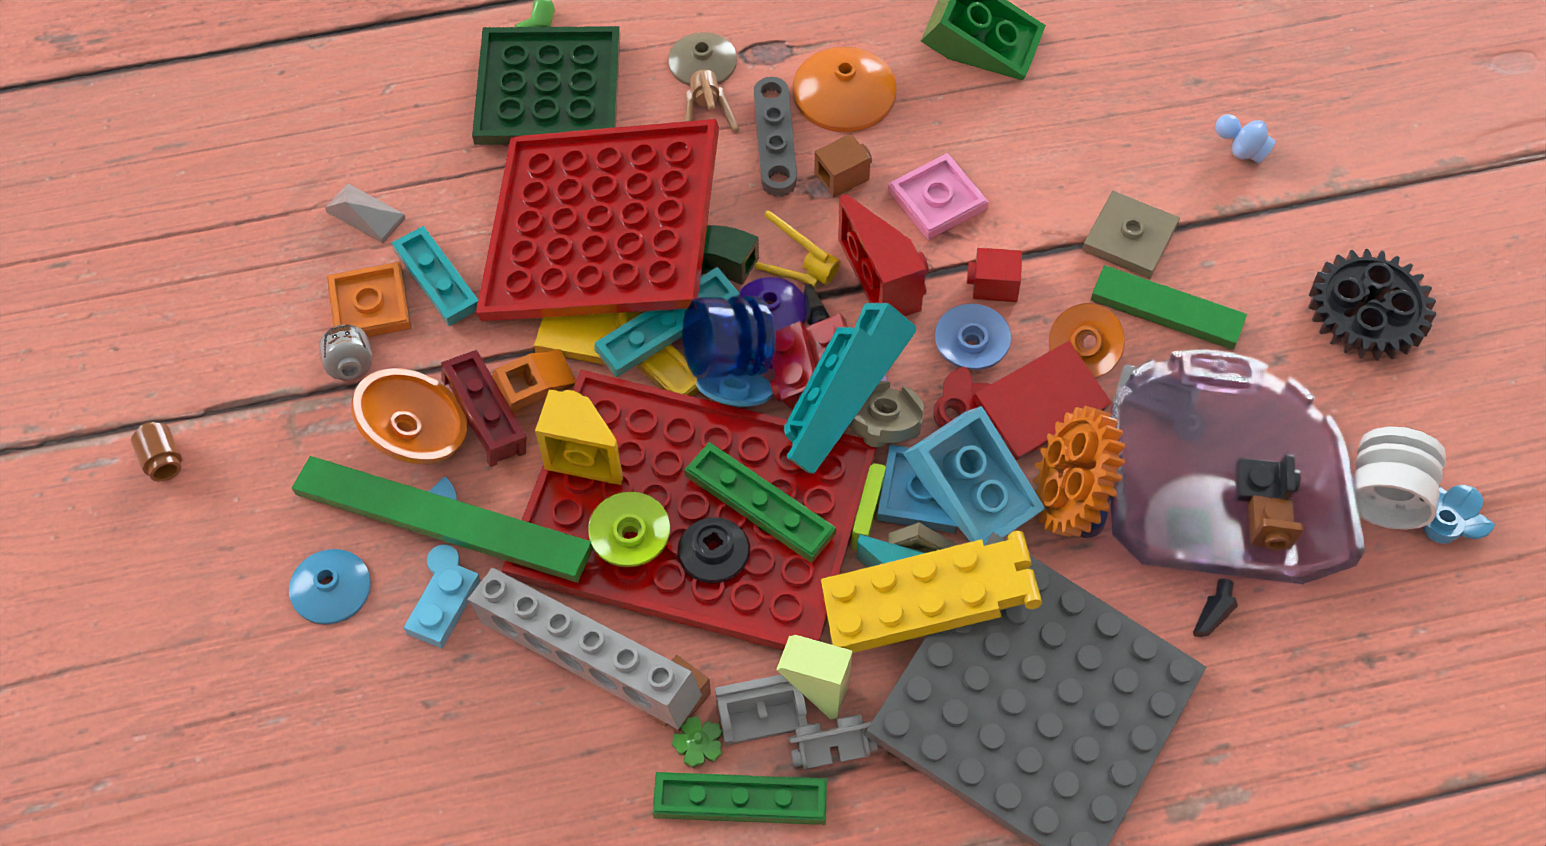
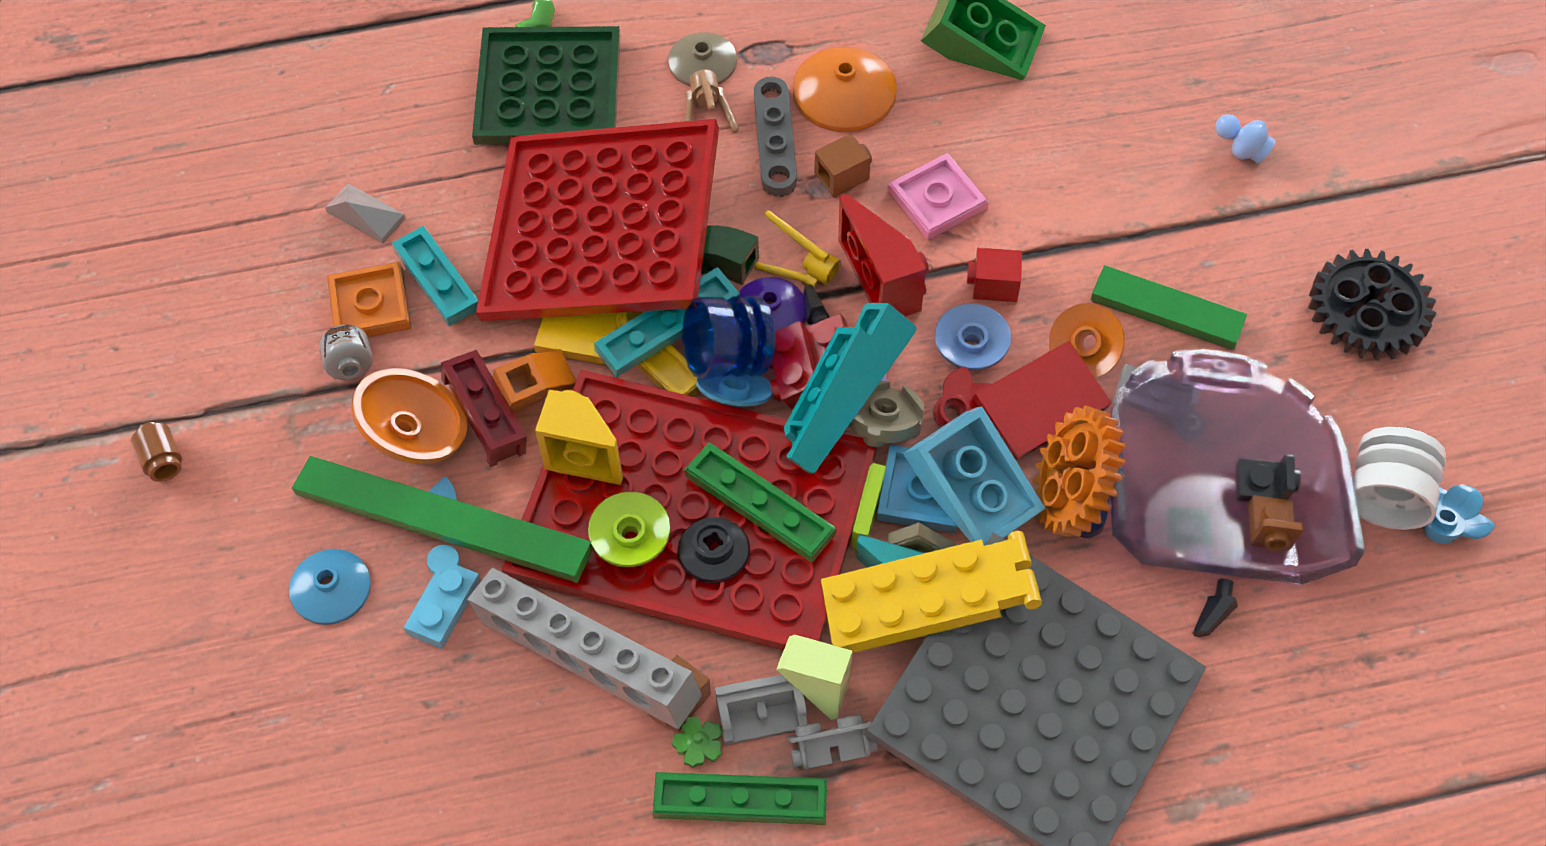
(1131, 234): dark tan plate -> none

